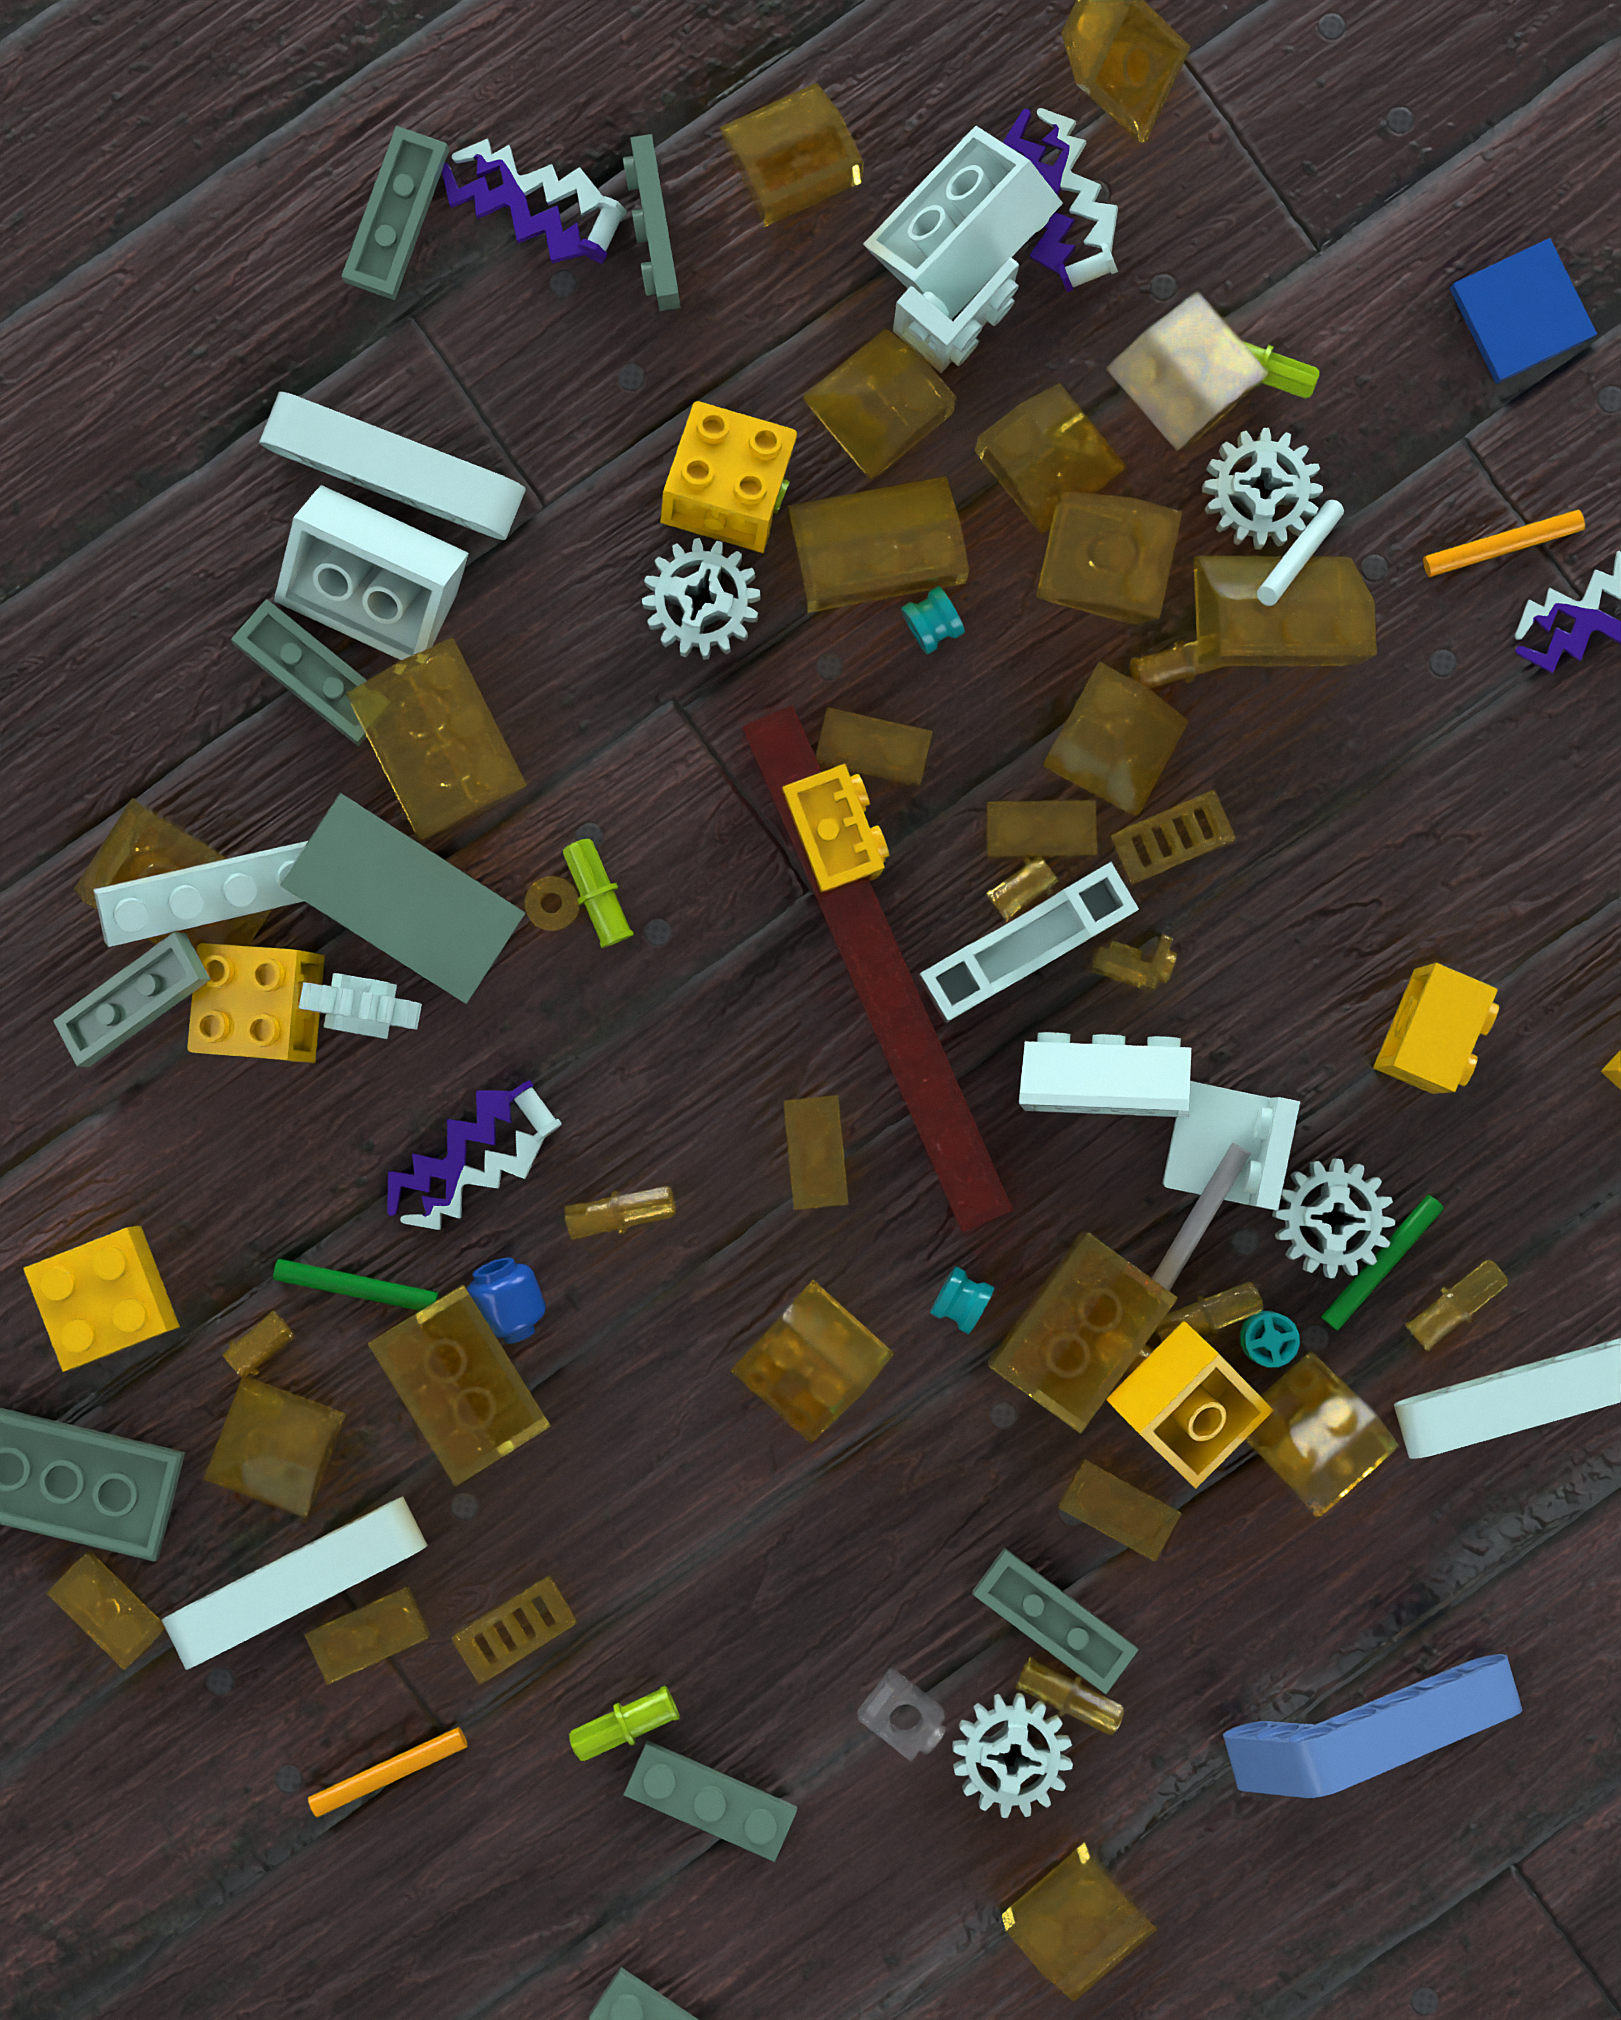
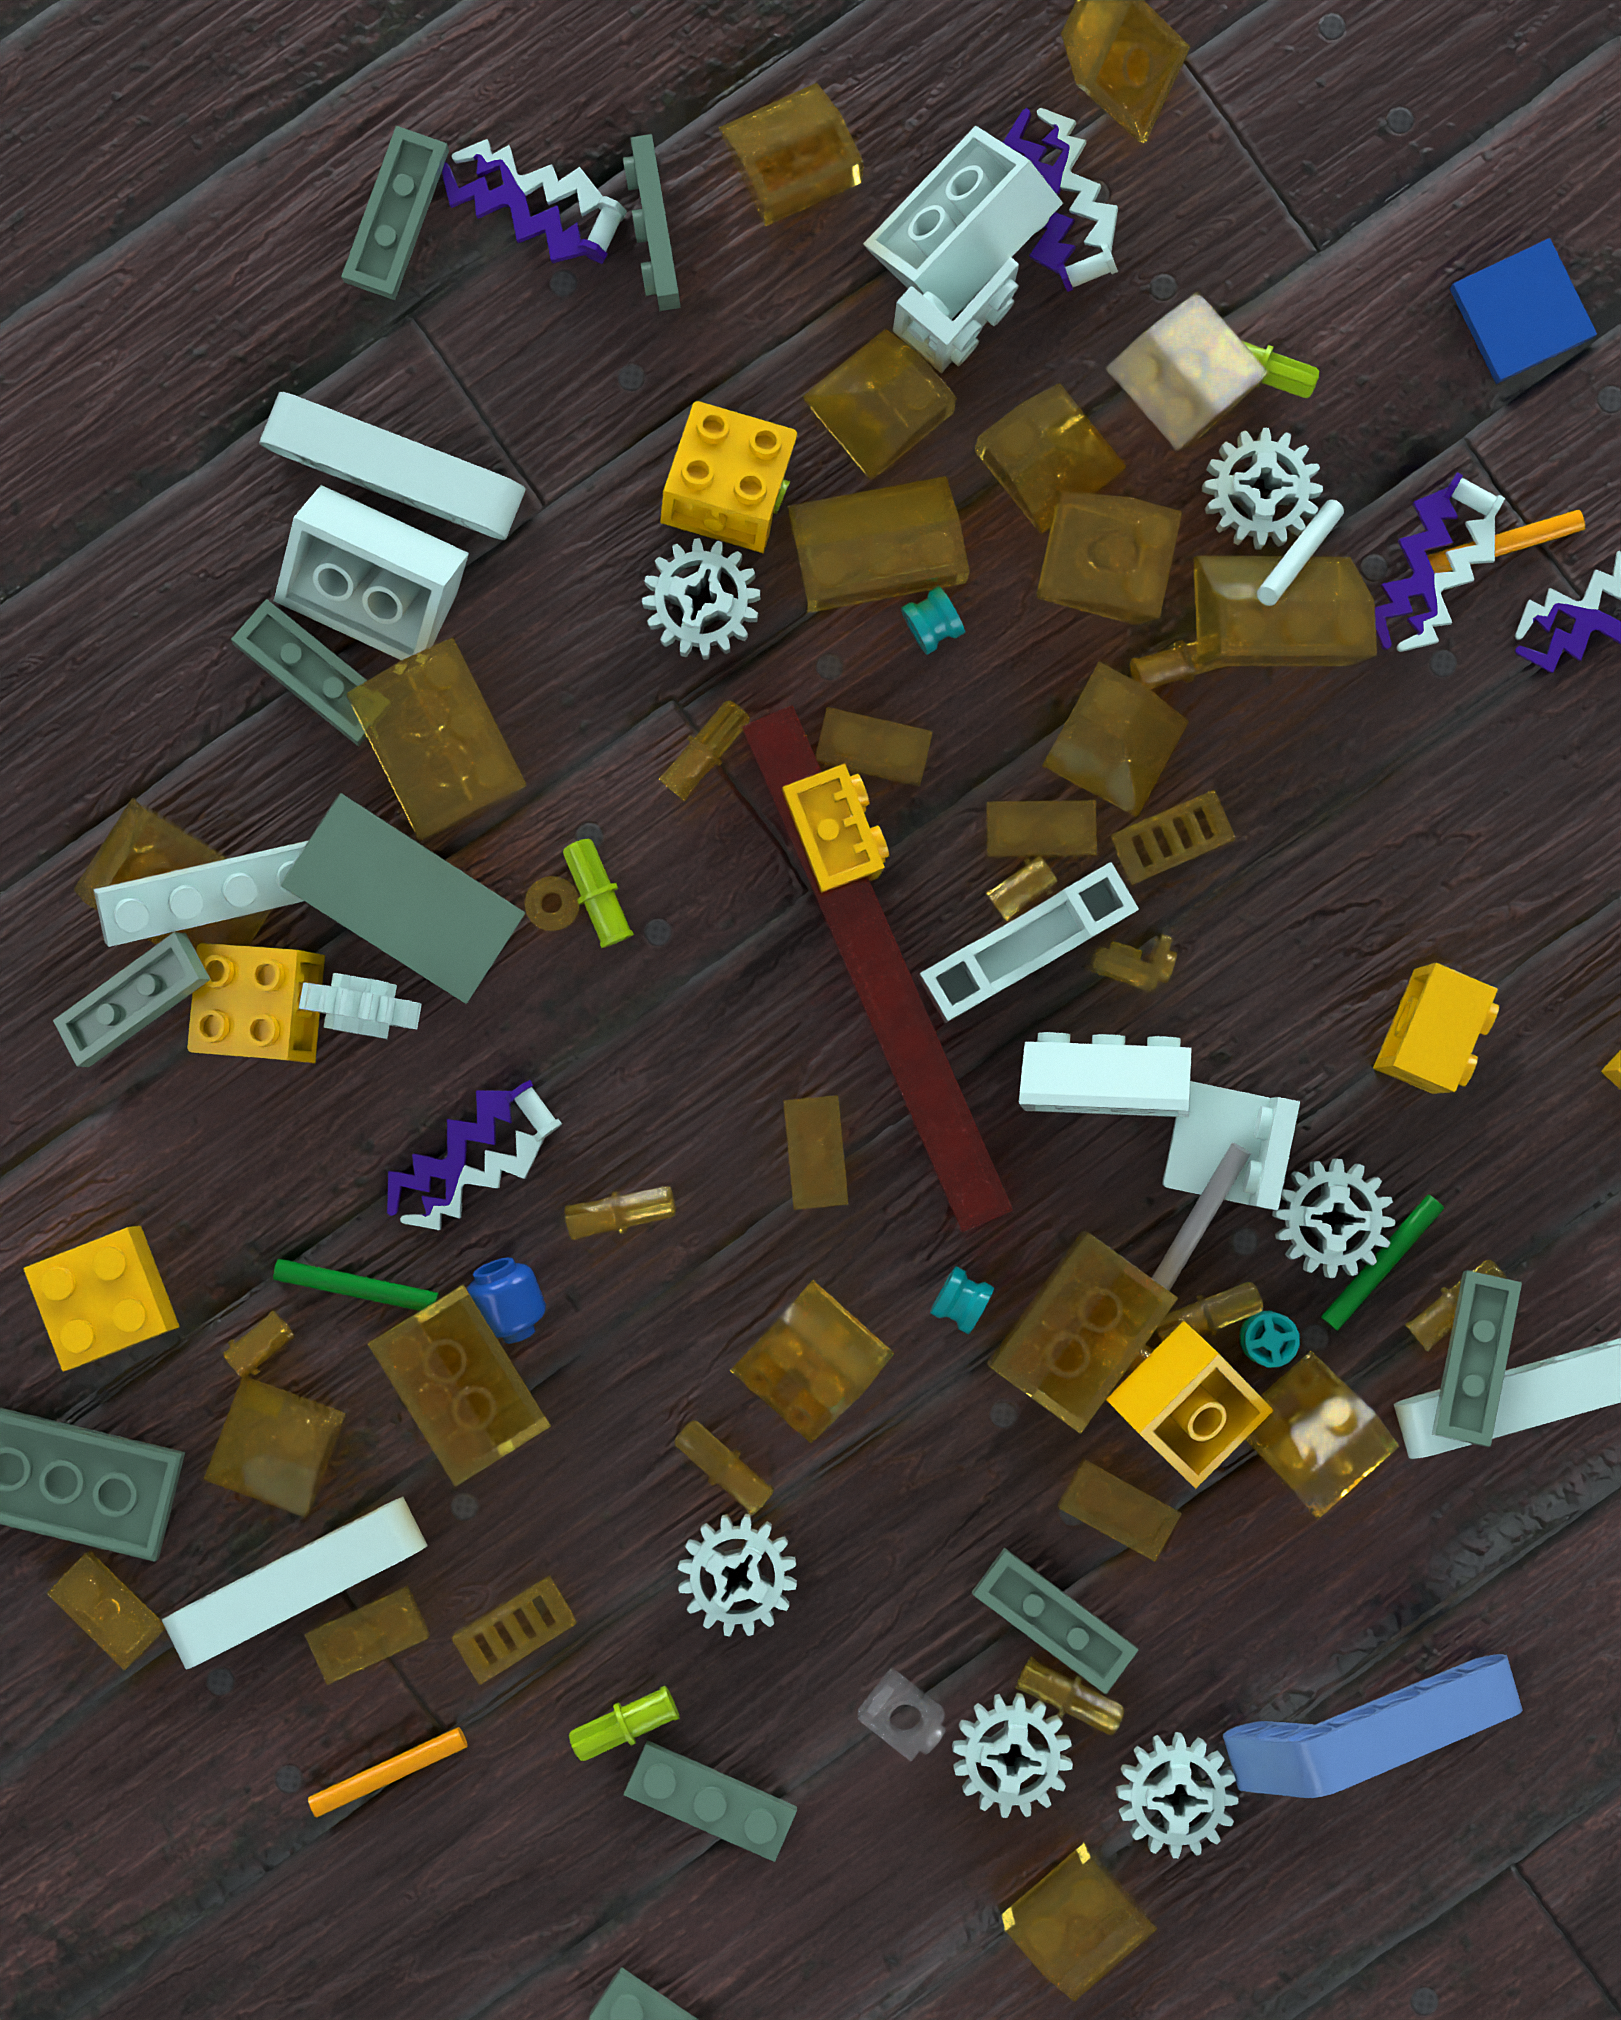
(705, 749): none -> clear yellow axle
(723, 1466): none -> clear yellow axle
(759, 1587): none -> light aqua gear
(1177, 1771): none -> light aqua gear
(1424, 581): none -> piece
(1476, 1358): none -> sand green plate

